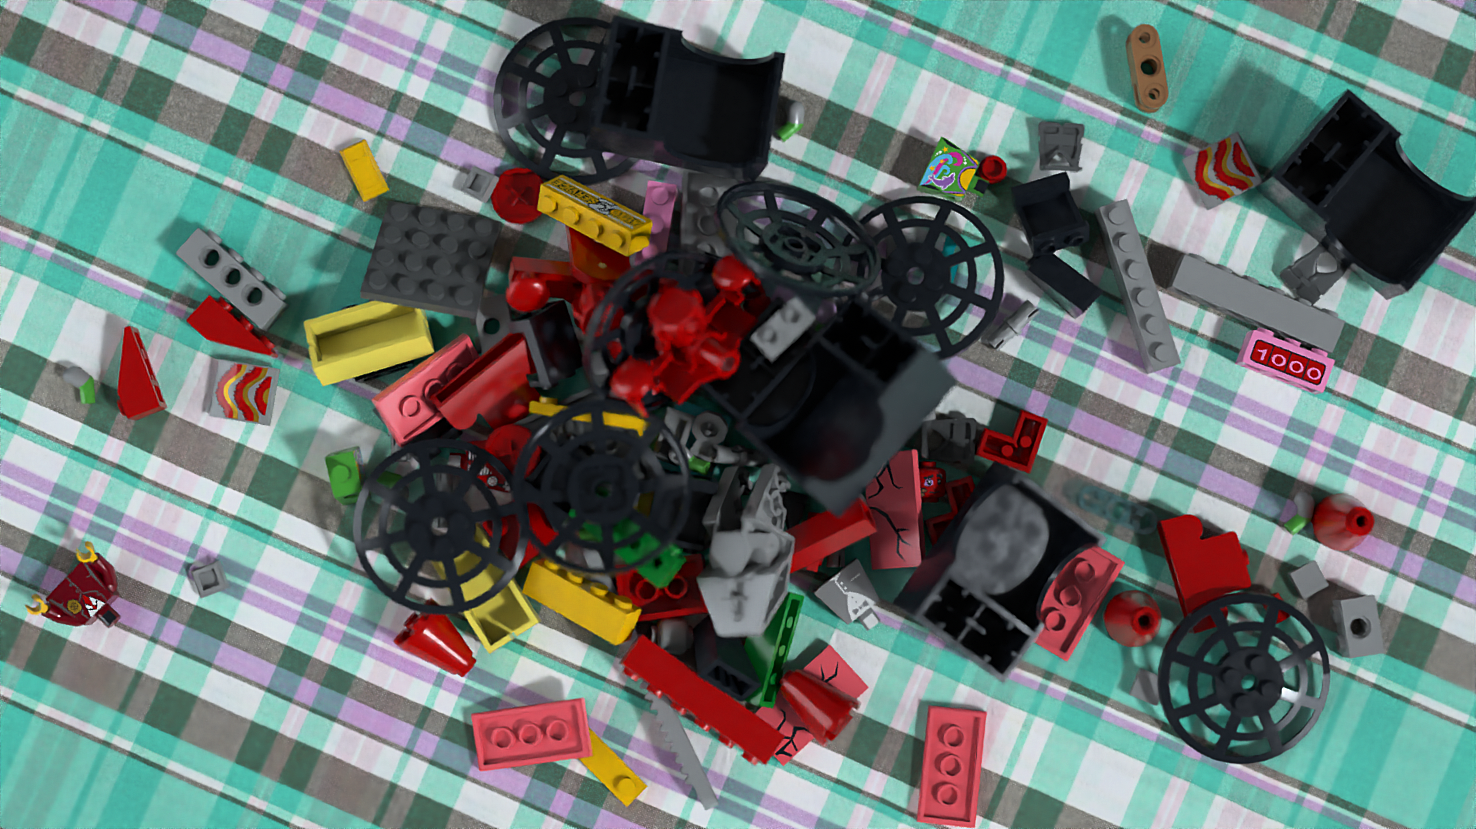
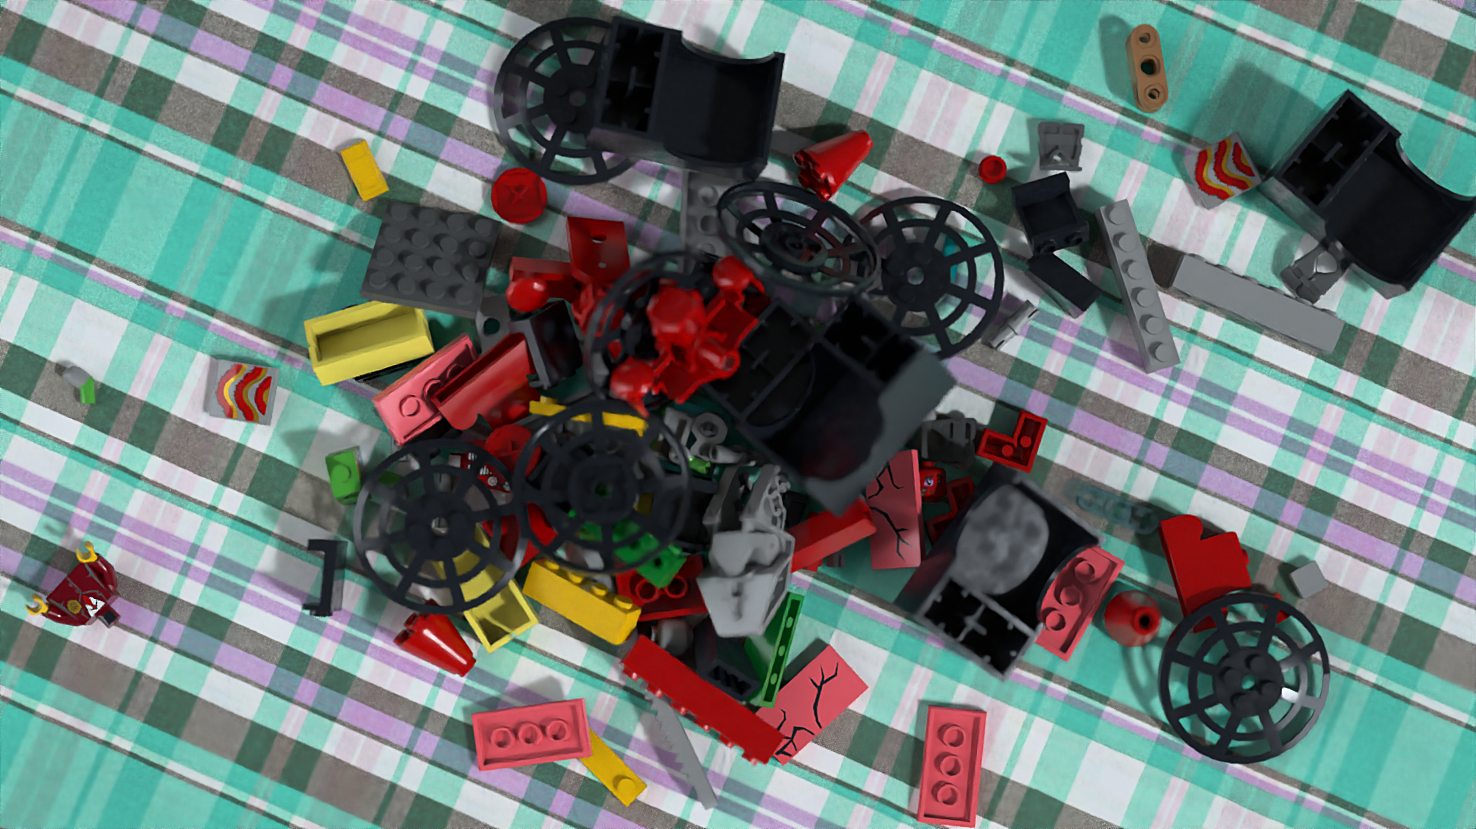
(137, 382): red slope -> none
(196, 253): light grey brick -> none
(210, 579): light grey tile -> none
(219, 325): red slope -> none
(332, 576): none -> black panel
(479, 184): light grey tile -> none
(595, 215): yellow brick -> none
(660, 208): bright pink brick -> none
(783, 329): light grey brick -> none
(795, 120): arm -> none
(818, 704): red cone -> none
(831, 162): none -> red cone
(850, 595): light grey torso -> none
(951, 173): torso -> none
(1145, 687): light grey tile -> none
(1285, 361): bright pink brick -> none
(1304, 513): arm -> none
(1341, 522): red cone -> none
(1369, 638): light grey brick -> none

